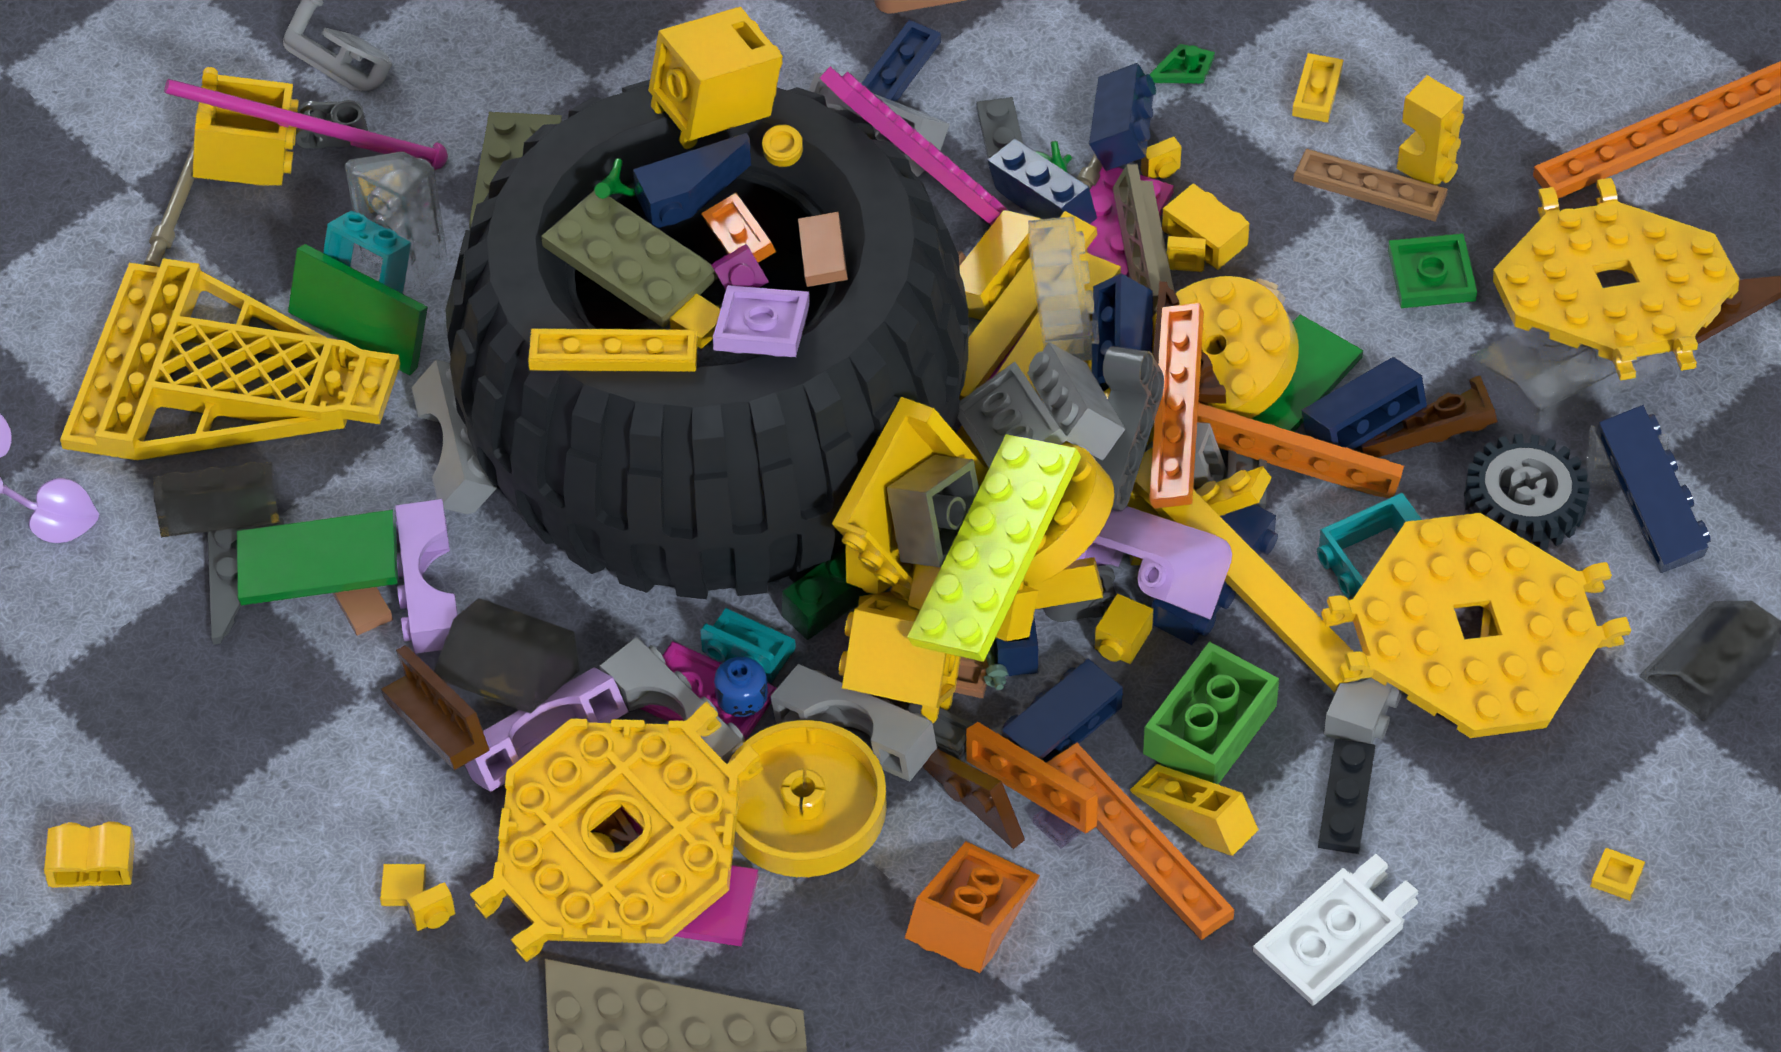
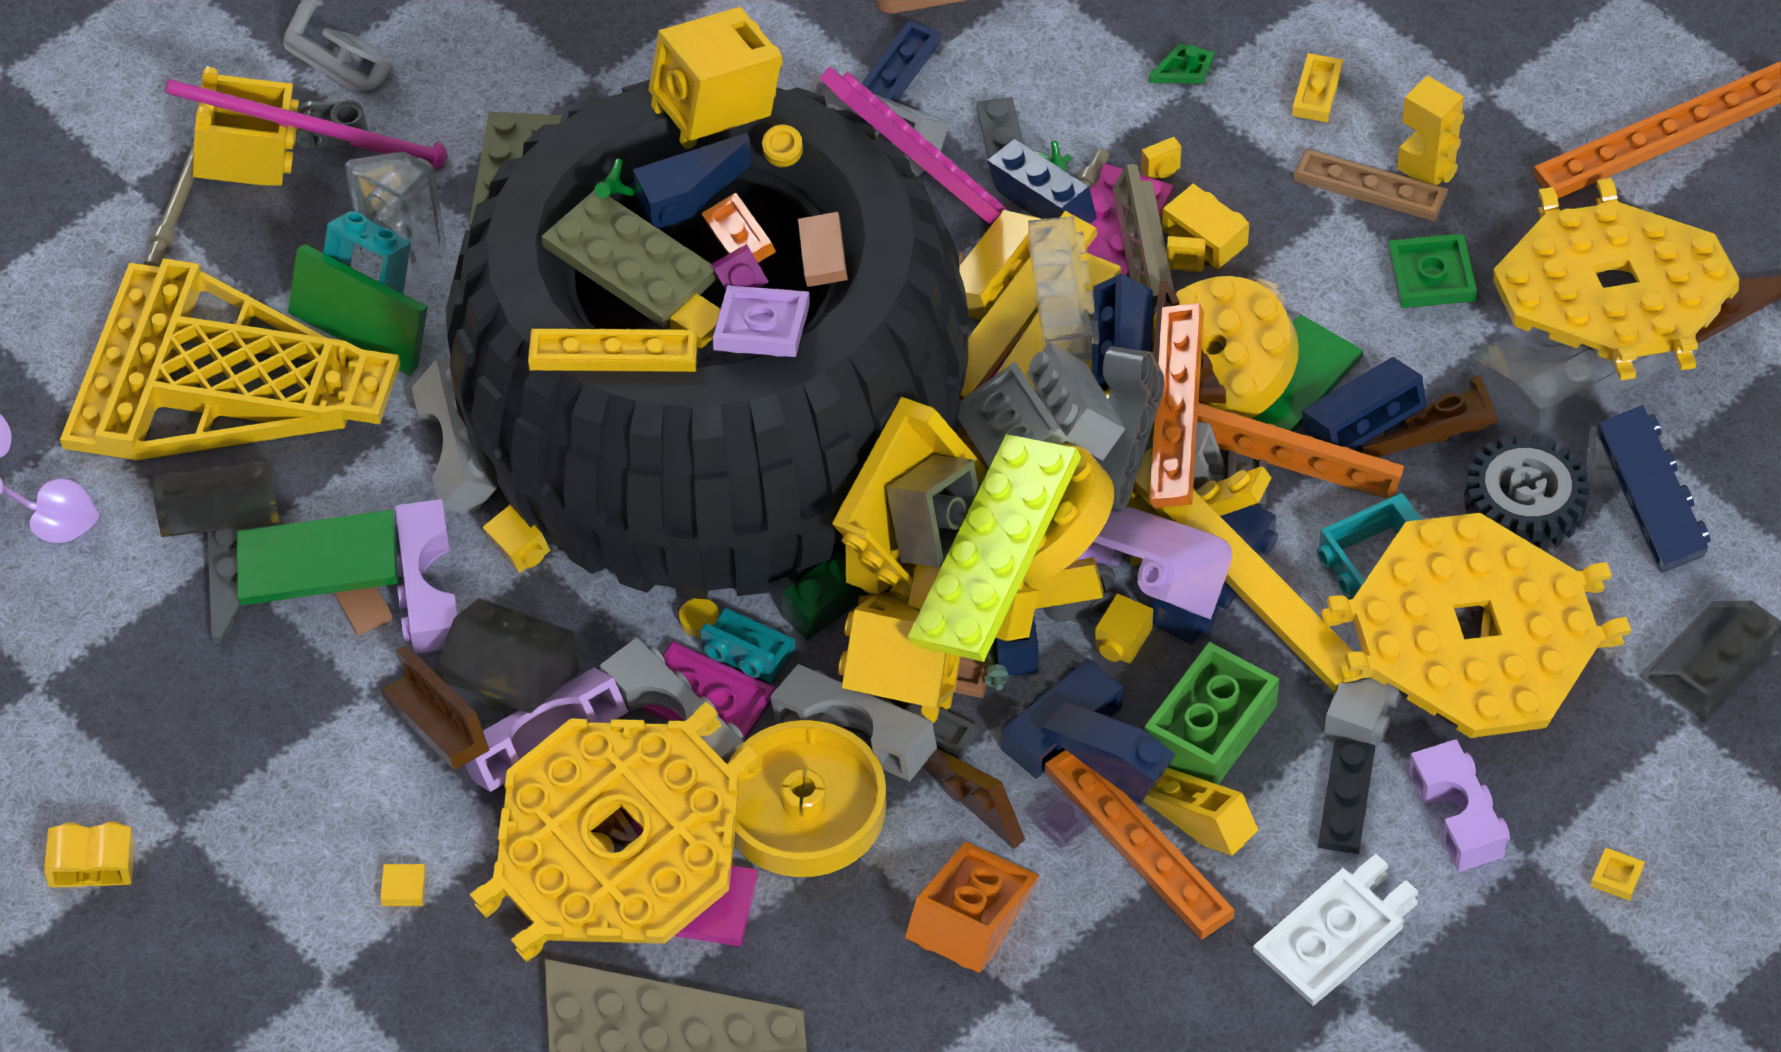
(431, 907): yellow plate -> none
(515, 540): none -> yellow brick
(697, 613): none -> yellow tile
(740, 686): blue head -> none
(1032, 777): orange plate -> none
(1111, 748): none -> dark blue slope
(1122, 116): dark blue brick -> none
(1449, 776): none -> lavender arch

